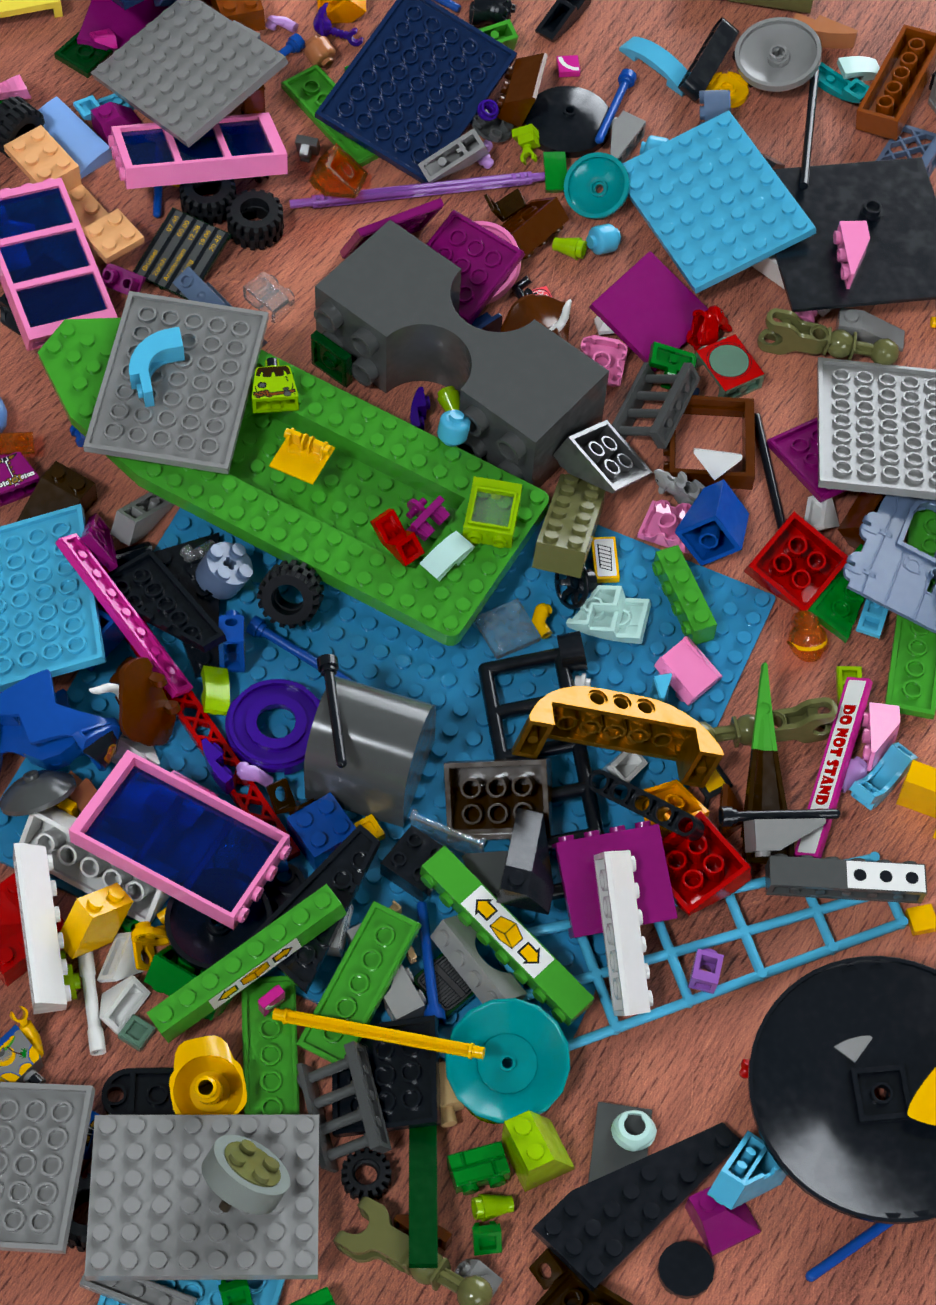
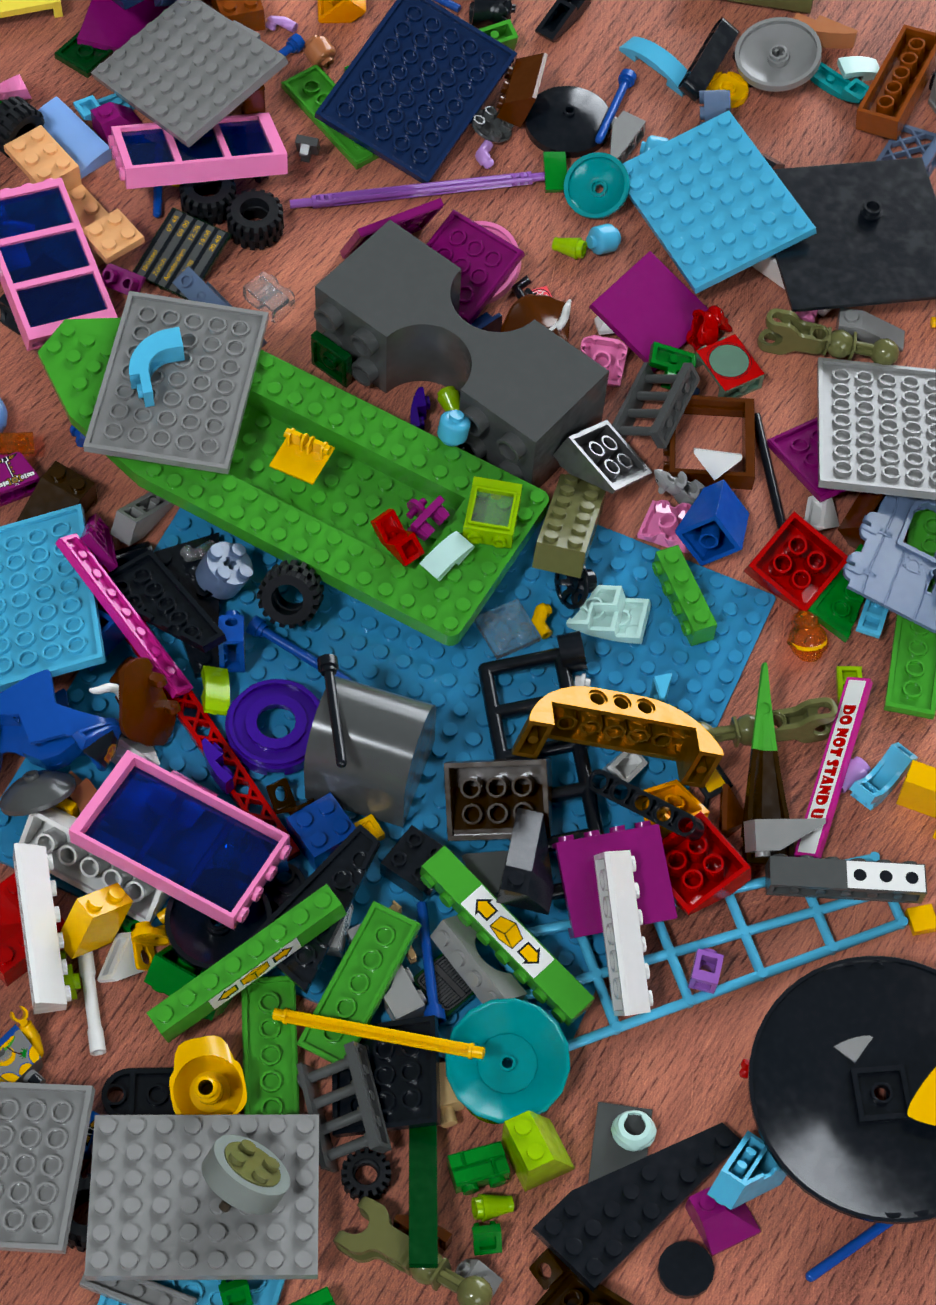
(104, 37): dark pink slope -> none
(122, 1002): white slope -> none
(136, 1033): sand green tile -> none
(253, 773): lavender arm -> none
(271, 1000): dark pink tile -> none
(274, 388): lime torso -> none
(323, 27): dark purple piece -> none
(338, 174): clear orange slope -> none
(447, 835): clear piece -> none
(454, 156): light grey slope -> none
(491, 106): dark purple plate -> none
(507, 205): dark brown bracket -> none
(527, 139): lime piece -> none
(536, 223): reddish brown slope -> none
(568, 66): dark pink tile -> none
(605, 559): tile -> none
(690, 670): bright pink slope -> none
(729, 816): black piece -> none
(809, 130): black piece -> none
(852, 242): bright pink slope -> none
(880, 731): bright pink slope -> none

